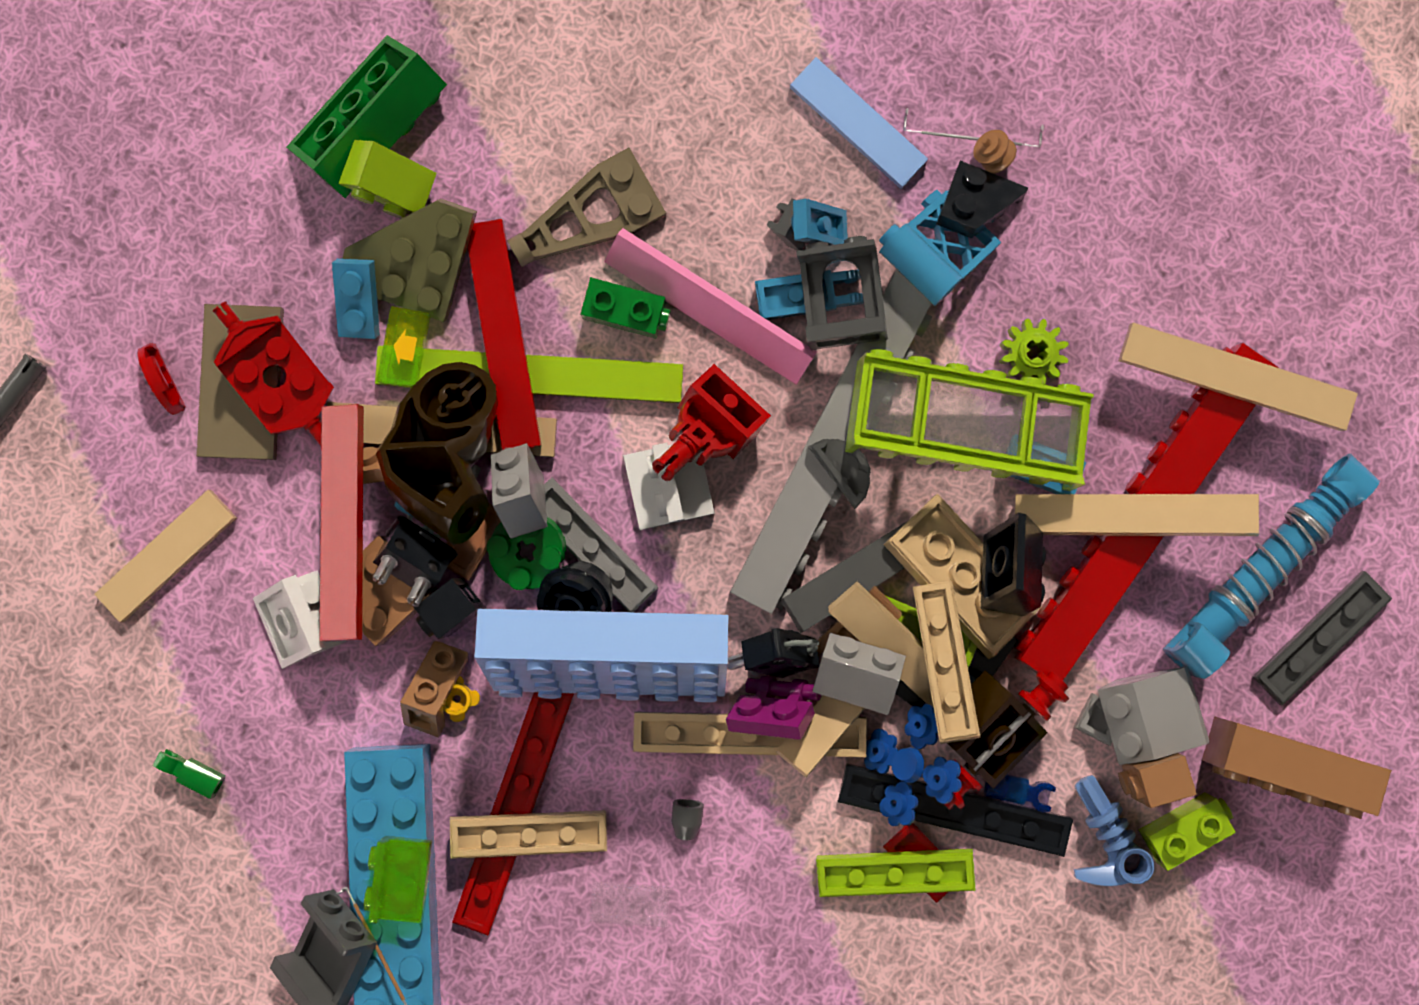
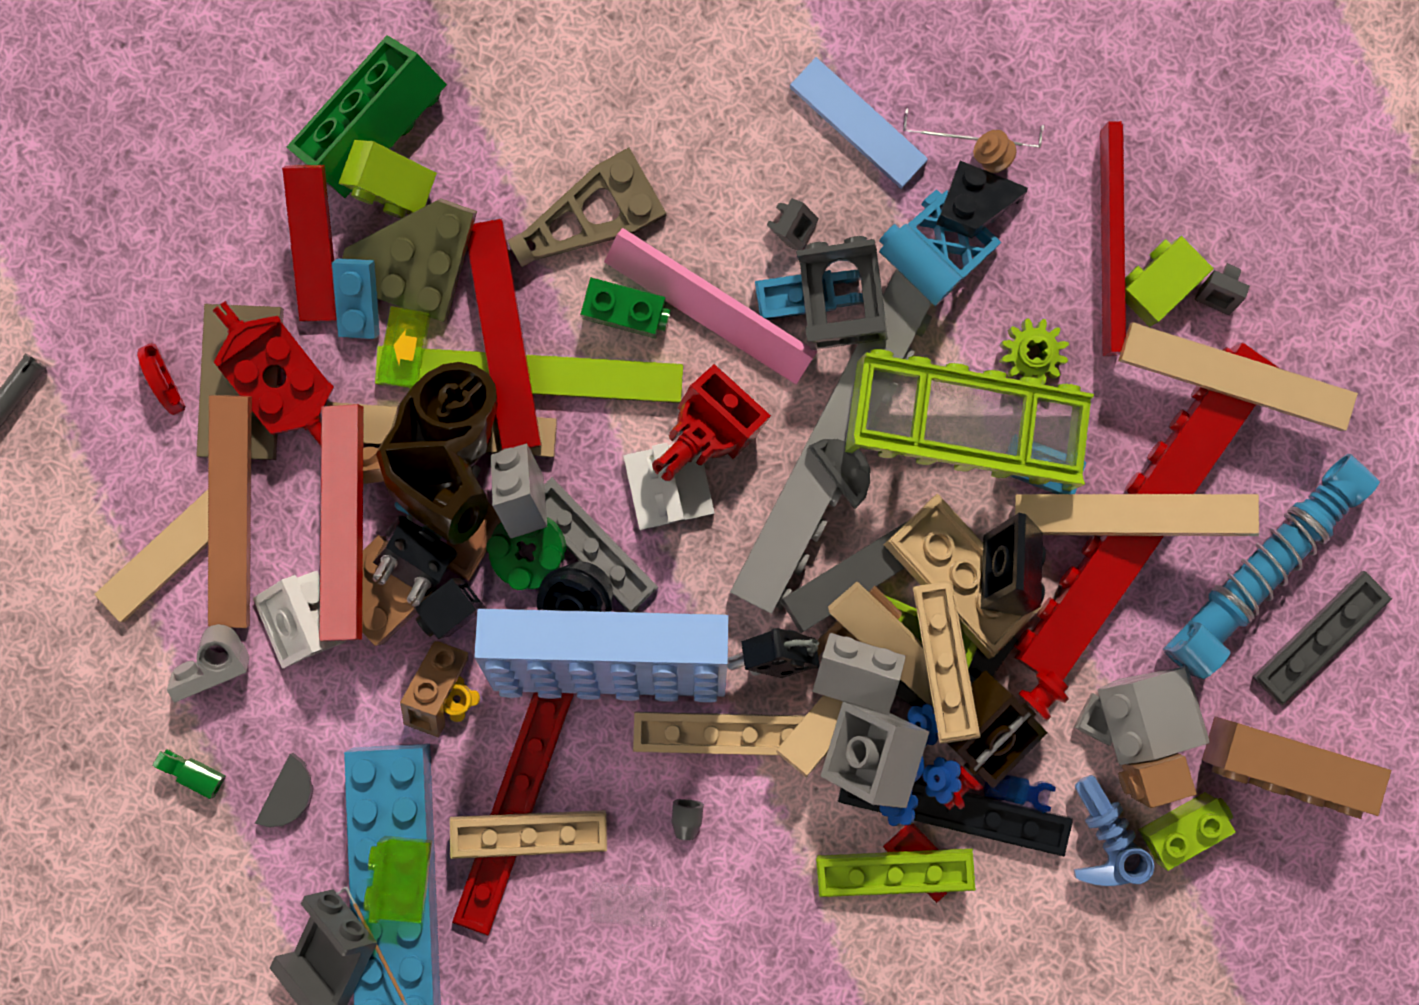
(211, 666): none -> light grey plate
(229, 510): none -> nougat tile
(289, 794): none -> dark grey tile
(310, 241): none -> red tile
(773, 716): magenta plate -> none
(818, 222): dark azure plate -> none
(874, 755): none -> light grey brick
(1112, 238): none -> red tile
(1165, 281): none -> lime brick
(1223, 290): none -> dark grey tile

